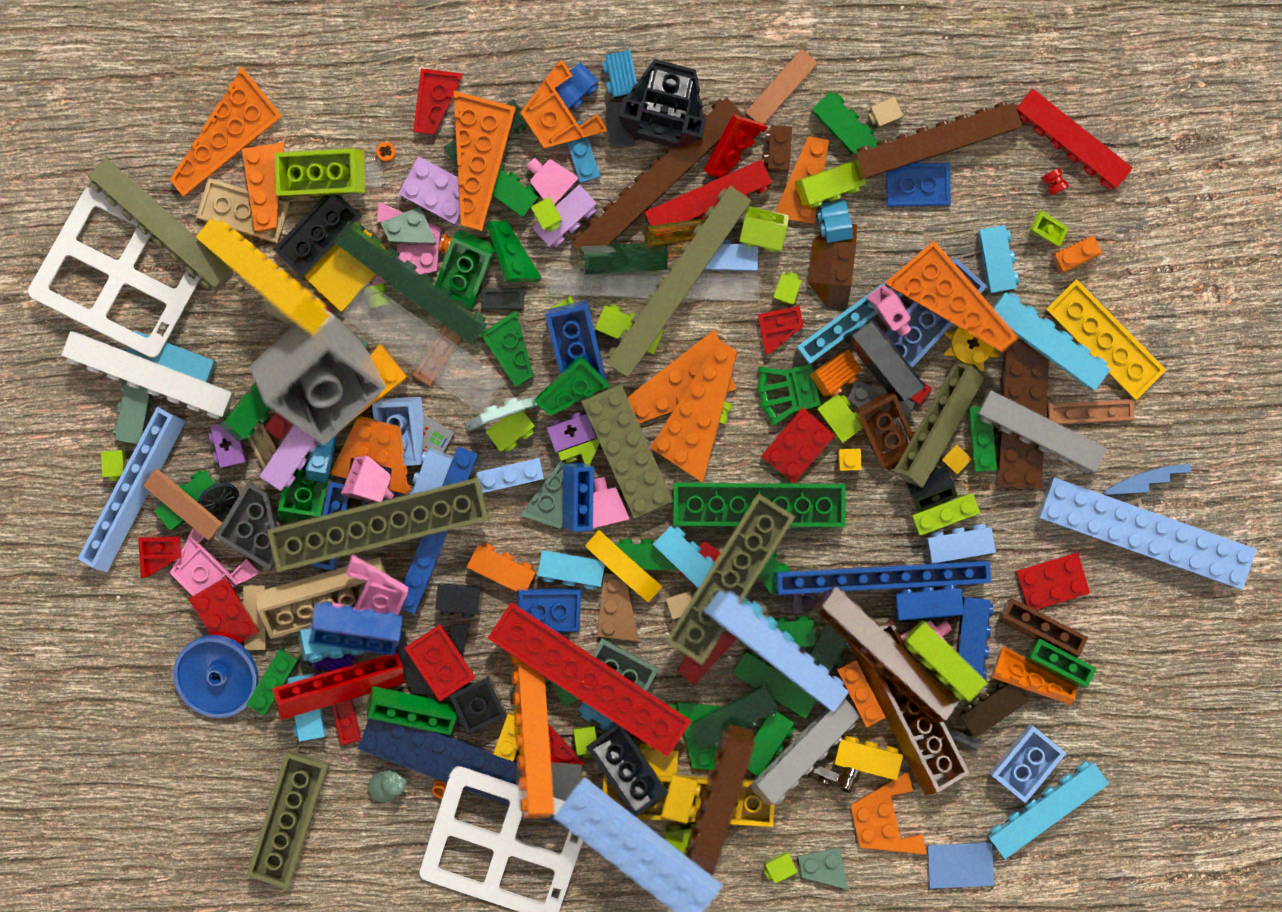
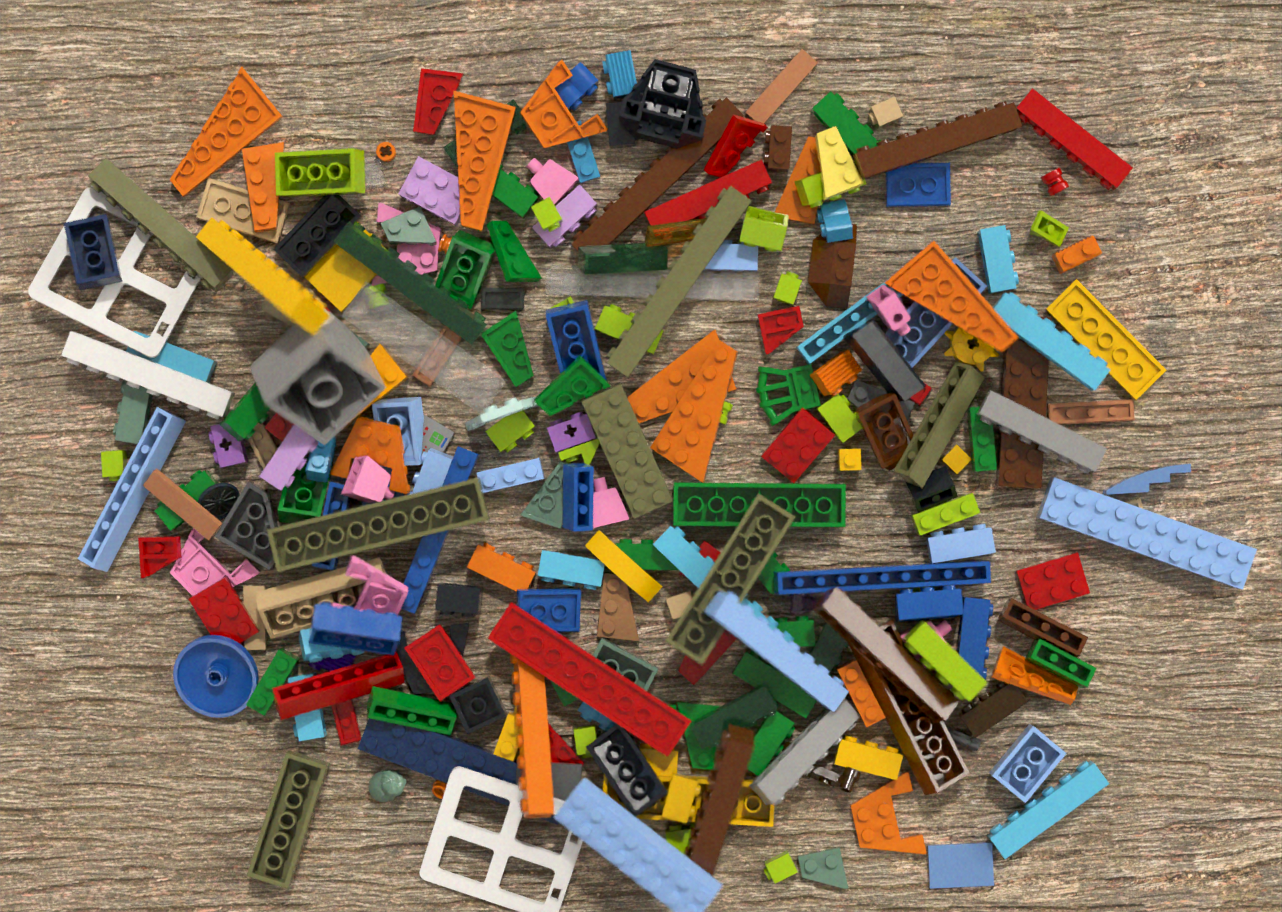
(93, 252): none -> dark blue brick
(836, 164): none -> light yellow wing

